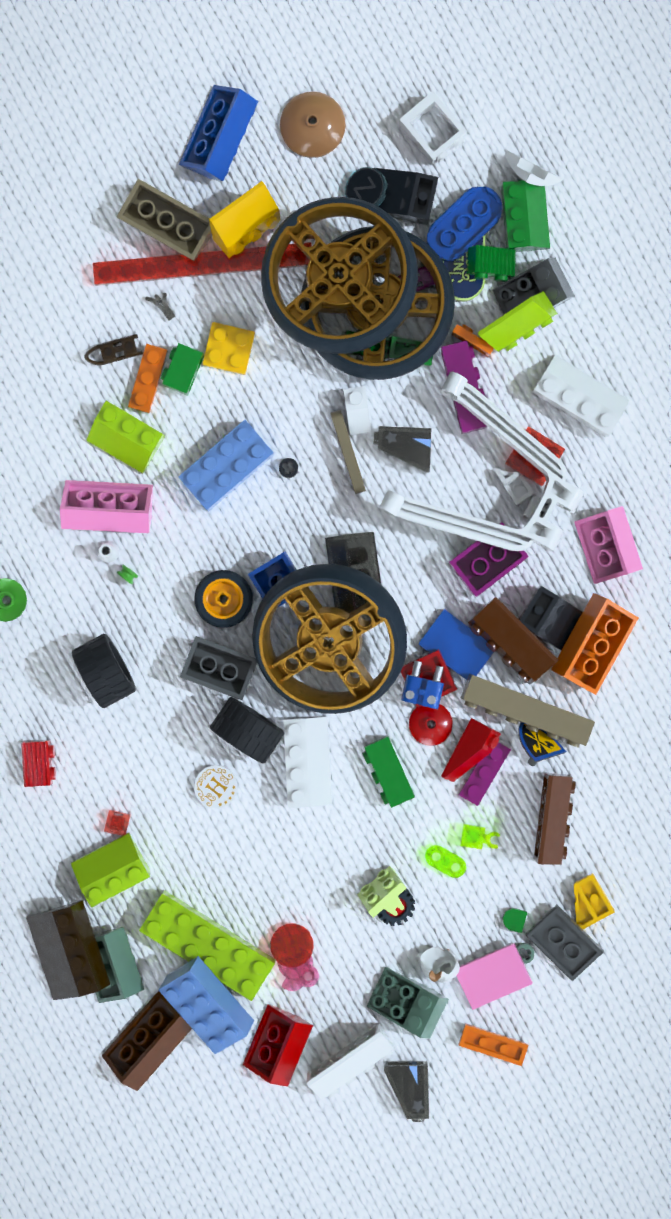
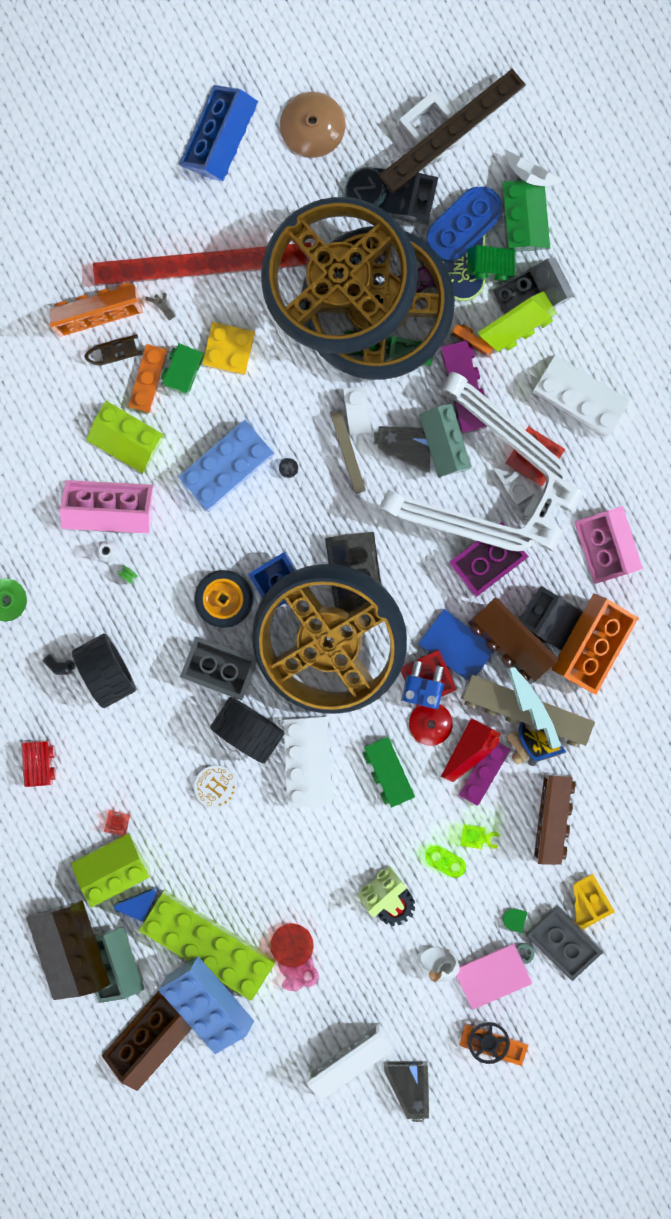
(59, 668): none -> black arm
(95, 310): none -> orange slope
(137, 905): none -> blue slope
(166, 220): dark tan slope -> none
(244, 220): yellow slope -> none
(277, 1045): red slope -> none
(407, 1003): sand green slope -> none
(445, 440): none -> sand green slope
(451, 131): none -> dark brown tile
(488, 1042): none -> black wheel
(521, 755): none -> tan arm
(528, 700): none -> light aqua slope

